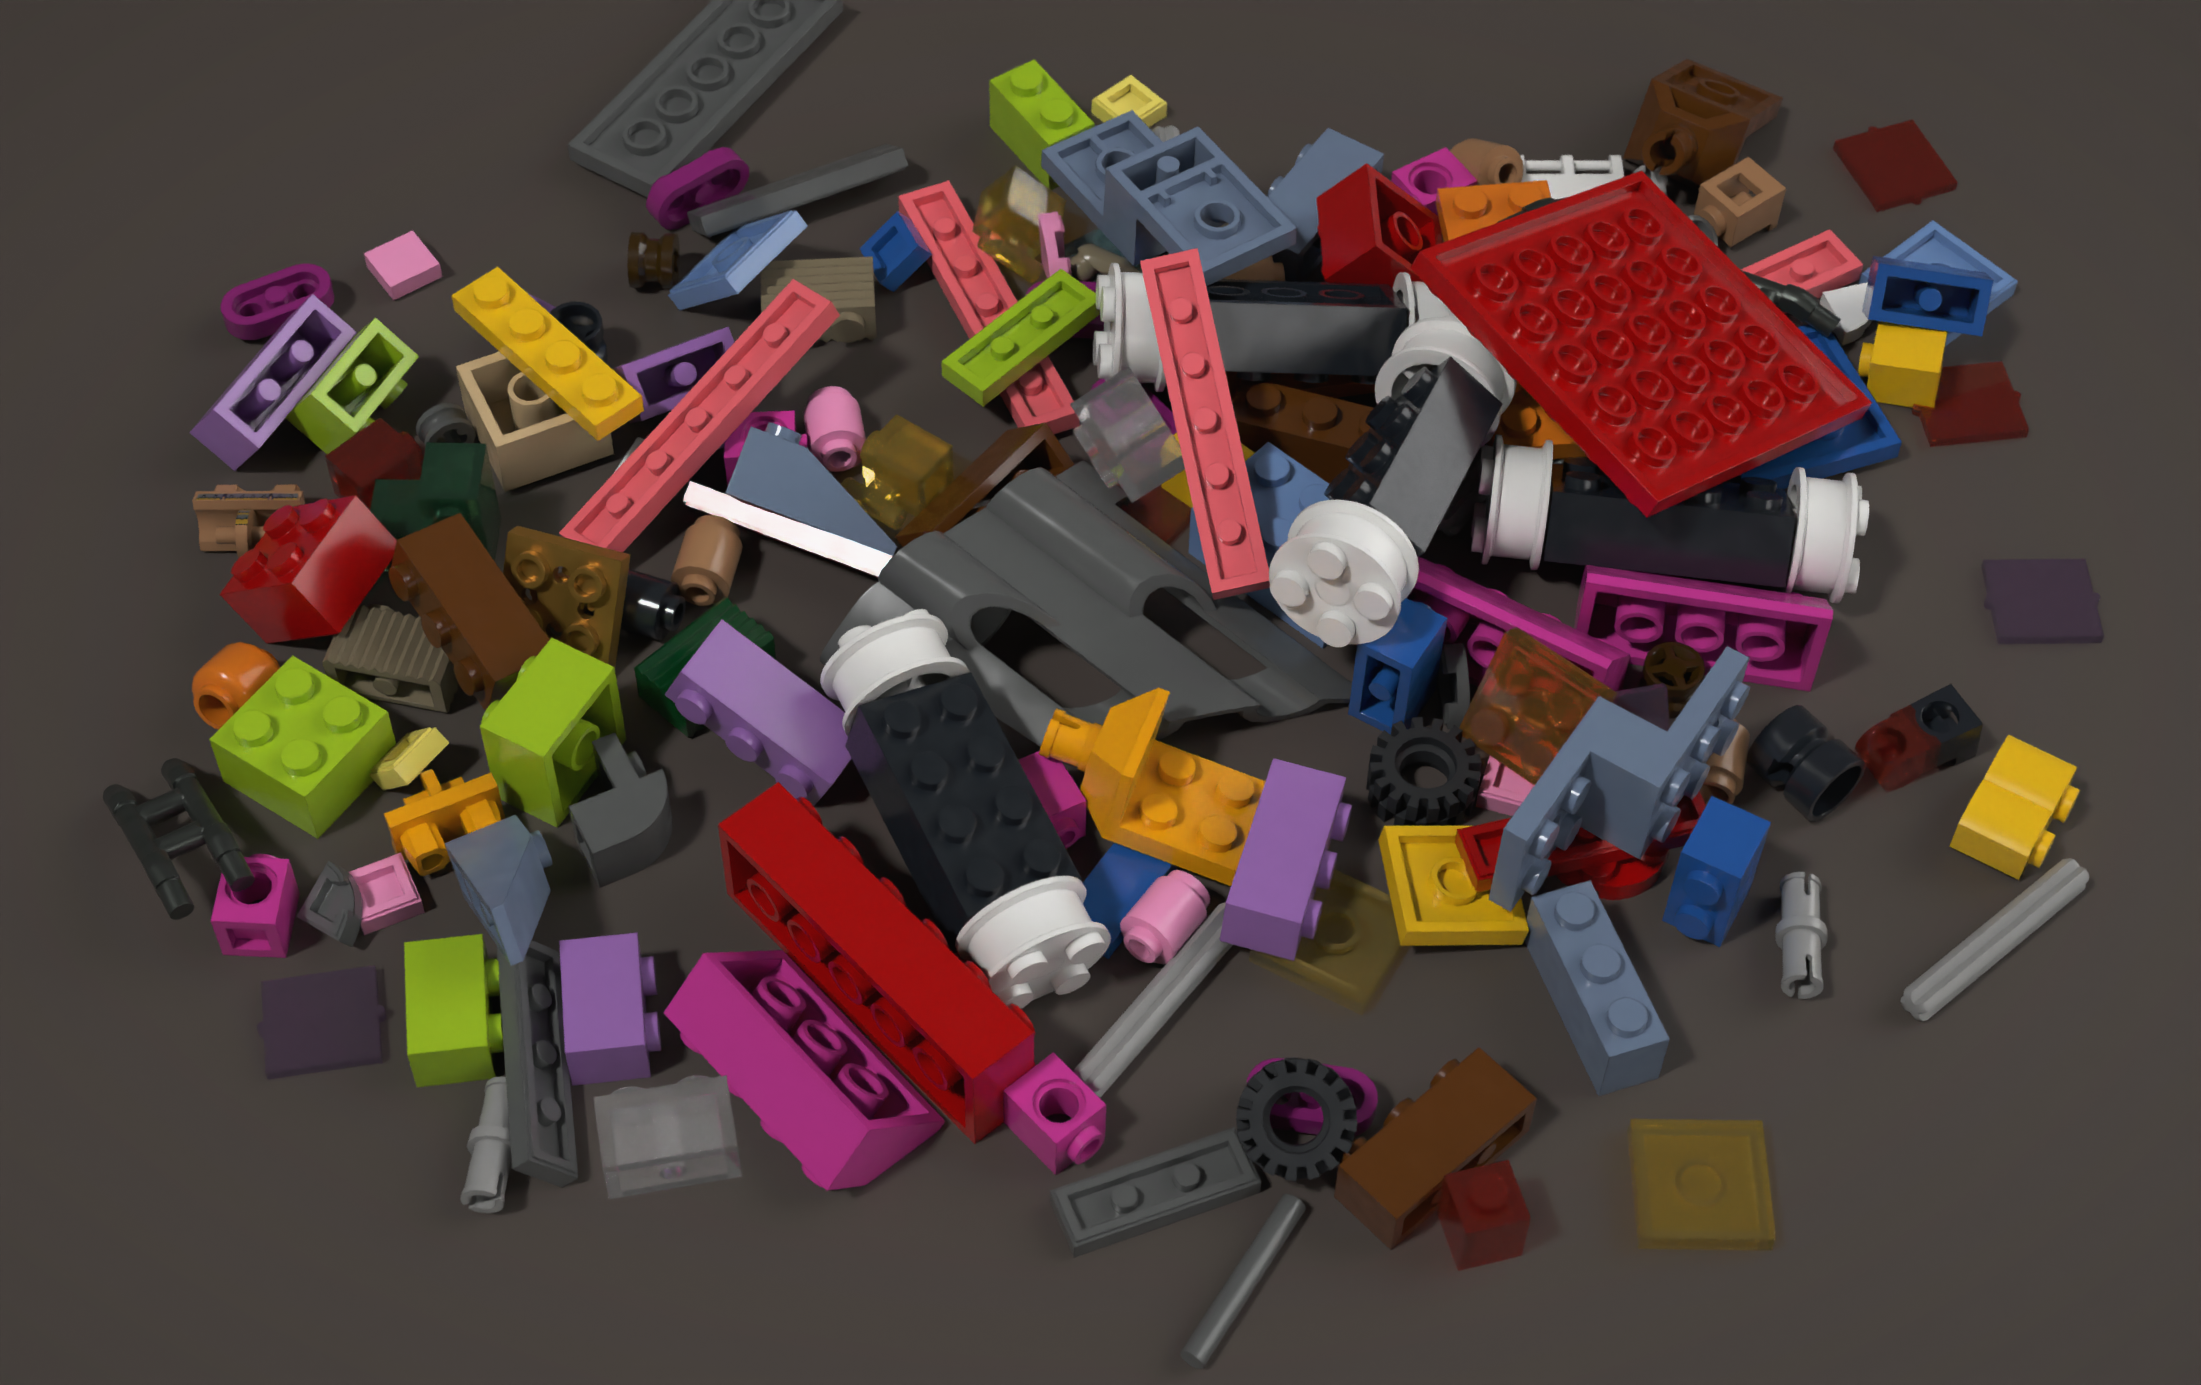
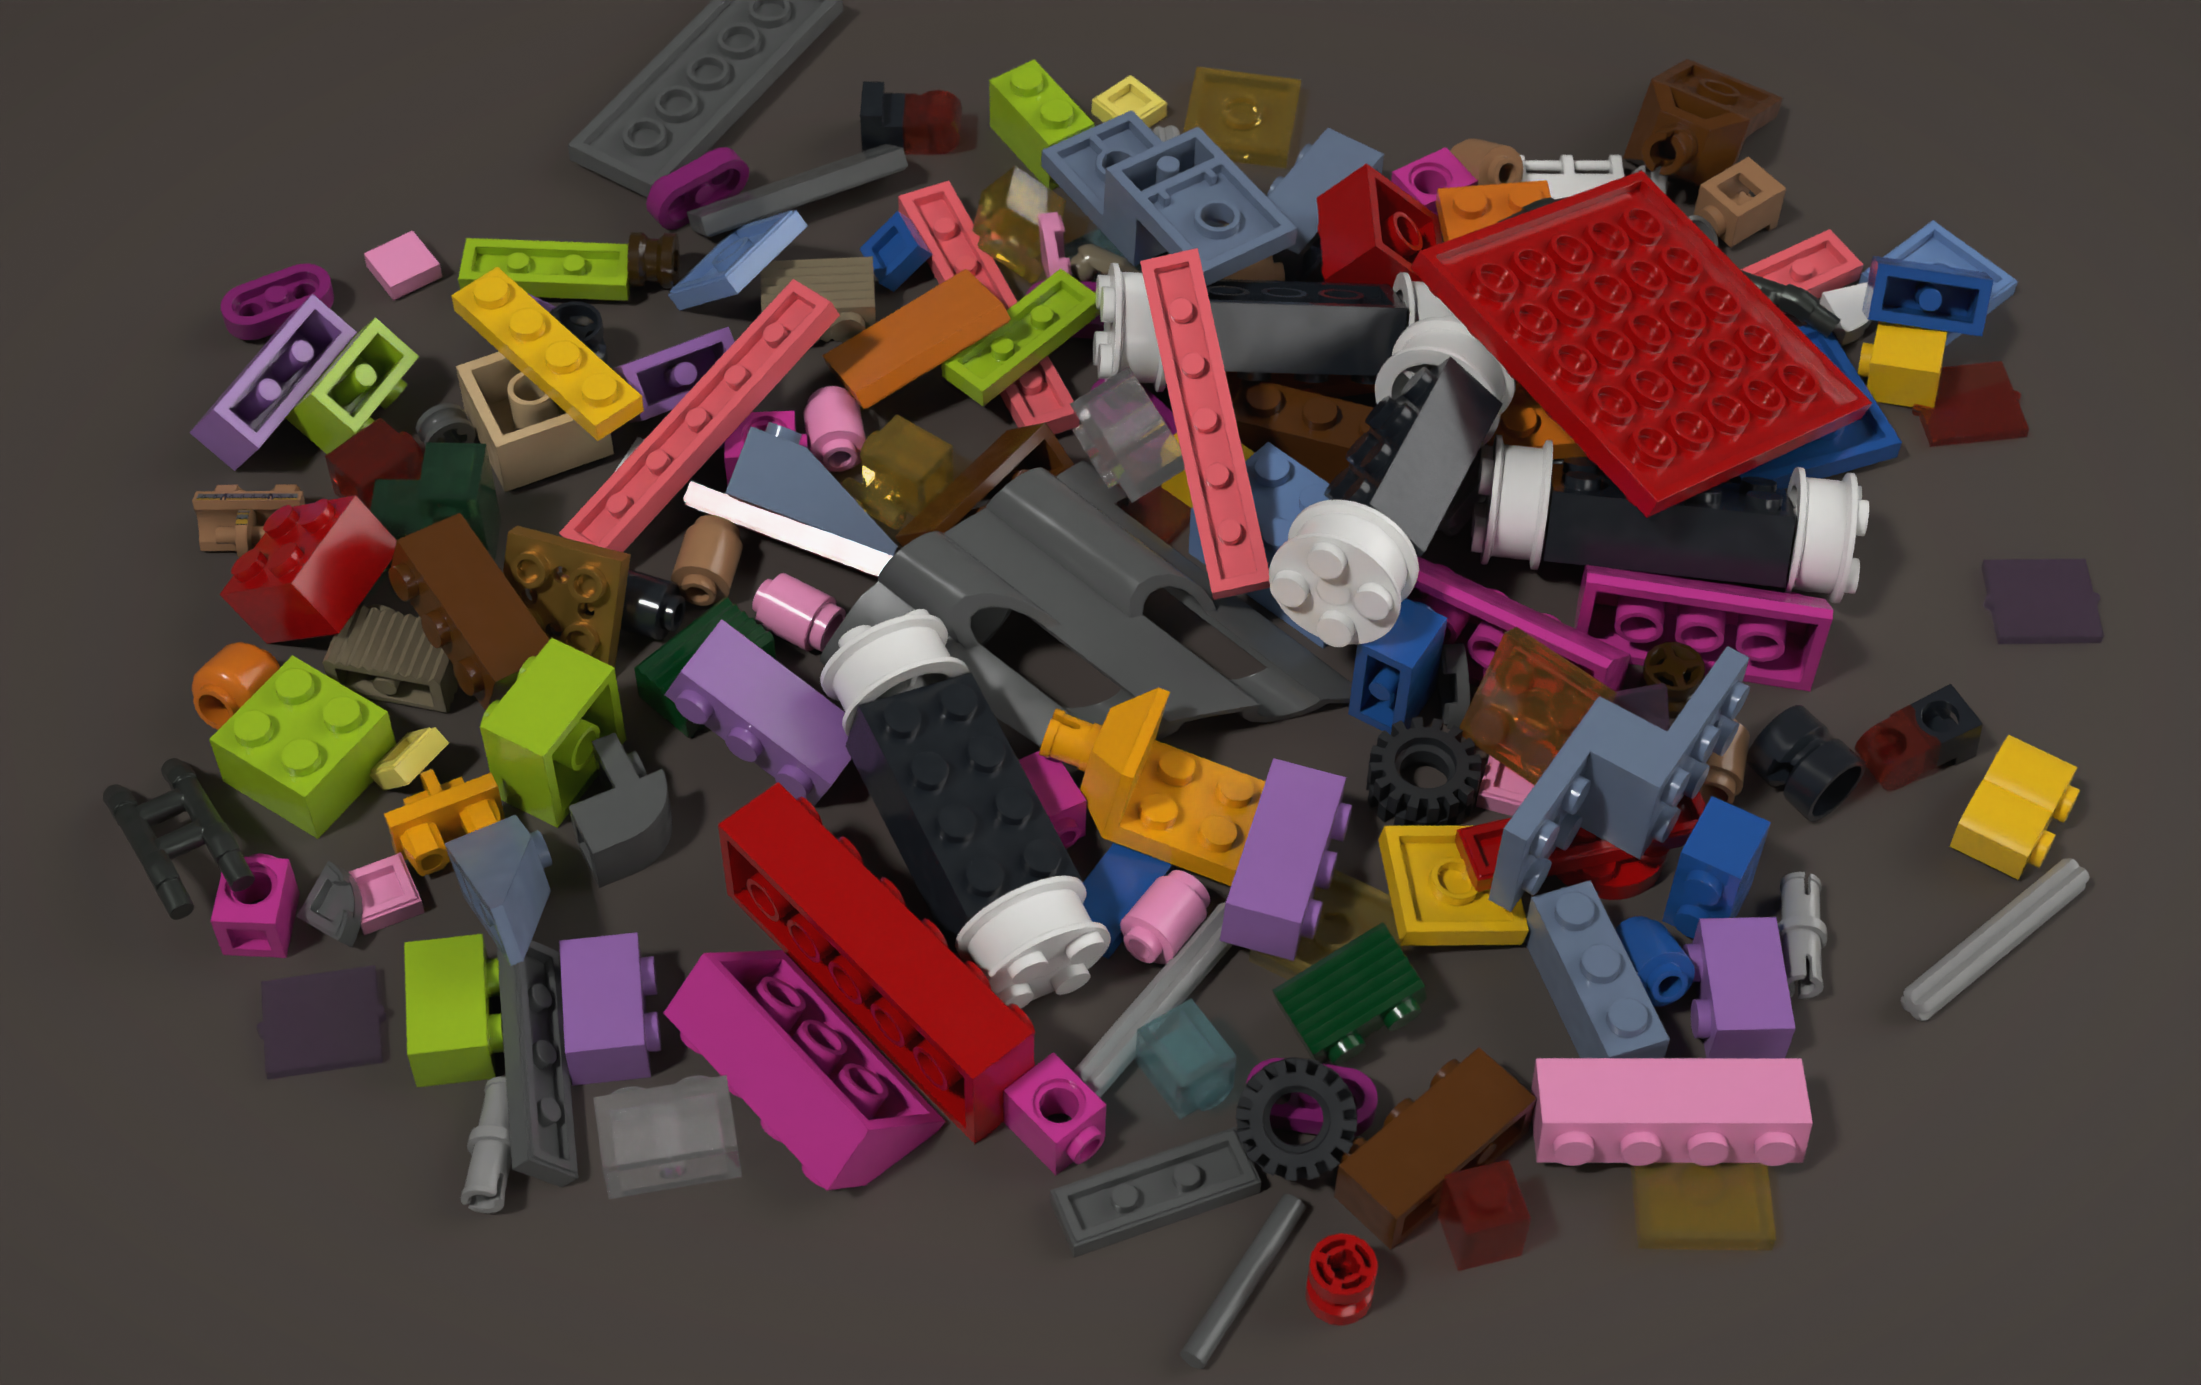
(551, 267): none -> lime plate
(797, 612): none -> bright pink brick
(910, 121): none -> leg
(916, 338): none -> orange tile
(1186, 1059): none -> clear light blue brick
(1245, 114): none -> clear yellow tile
(1338, 1295): none -> red wheel
(1351, 996): none -> dark green brick
(1657, 959): none -> blue brick
(1670, 1110): none -> bright pink brick
(1740, 988): none -> medium lavender brick
(1895, 165): clear red piece -> none

